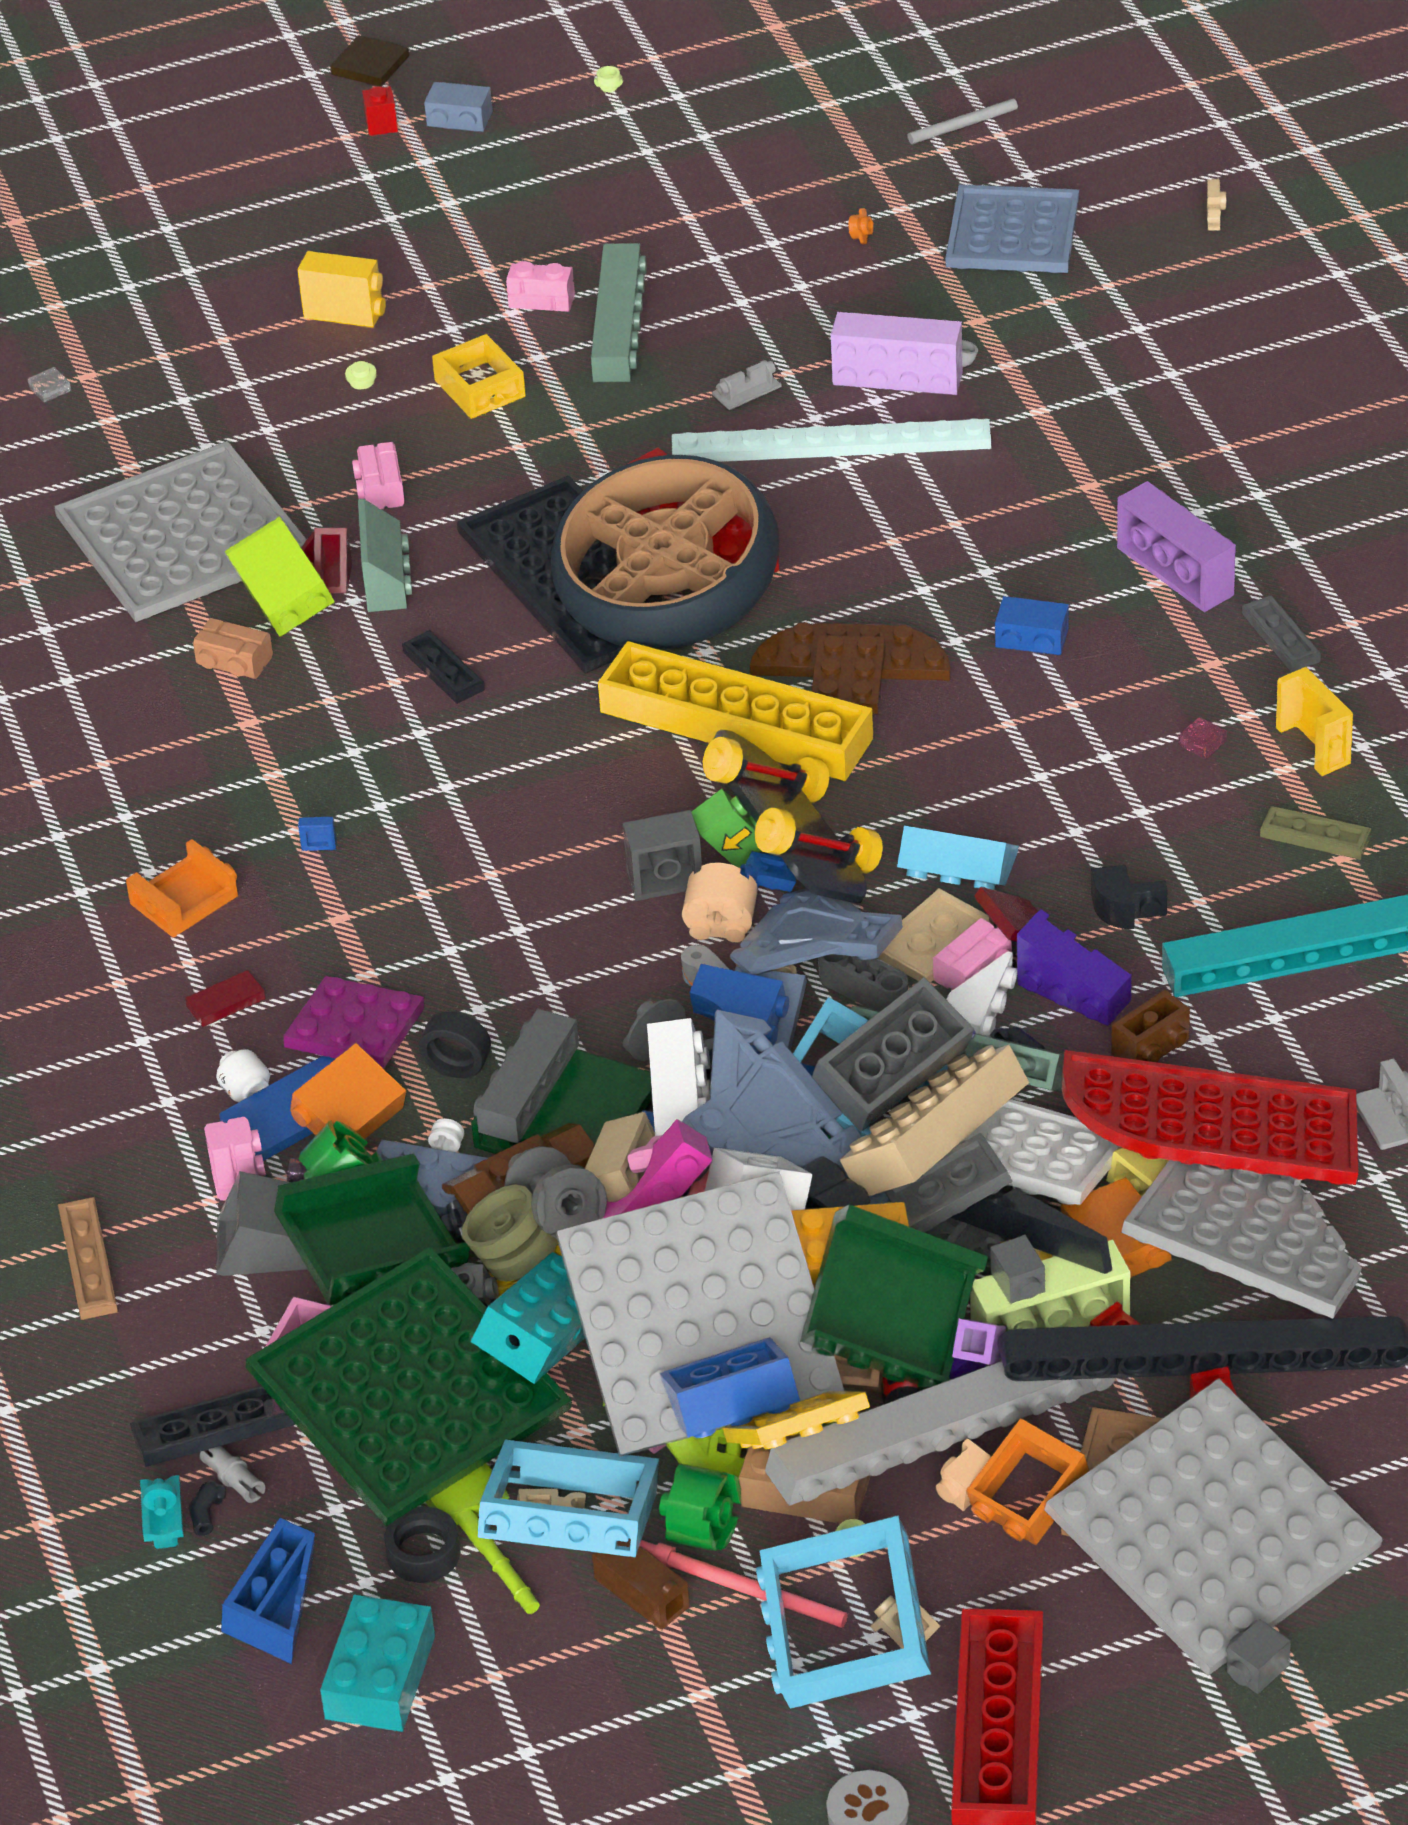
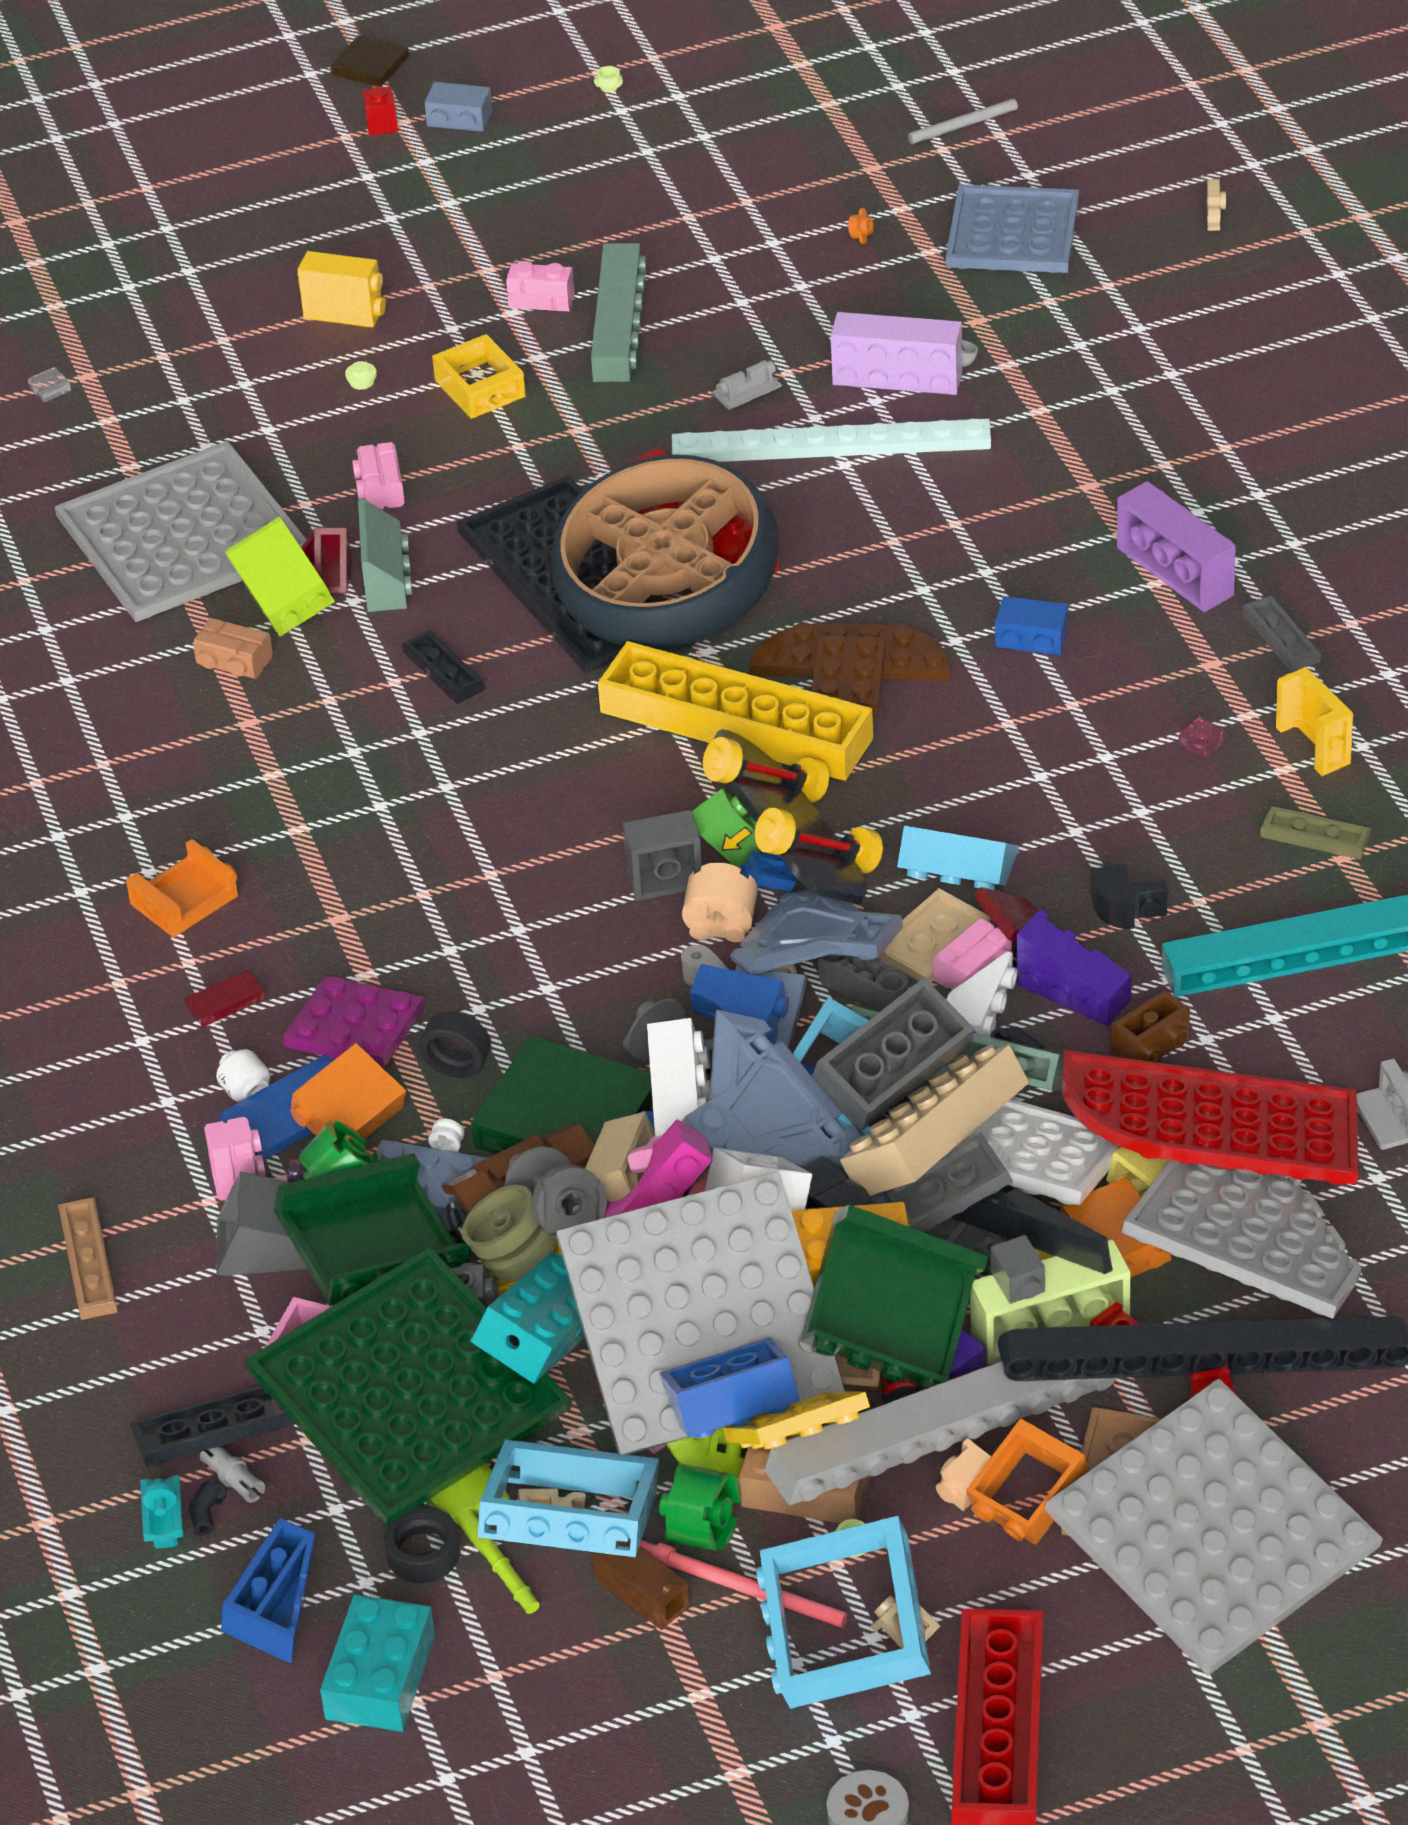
(317, 833): blue tile -> none
(526, 1076): dark grey brick -> none
(978, 1341): medium lavender brick -> none
(1257, 1656): dark grey brick -> none

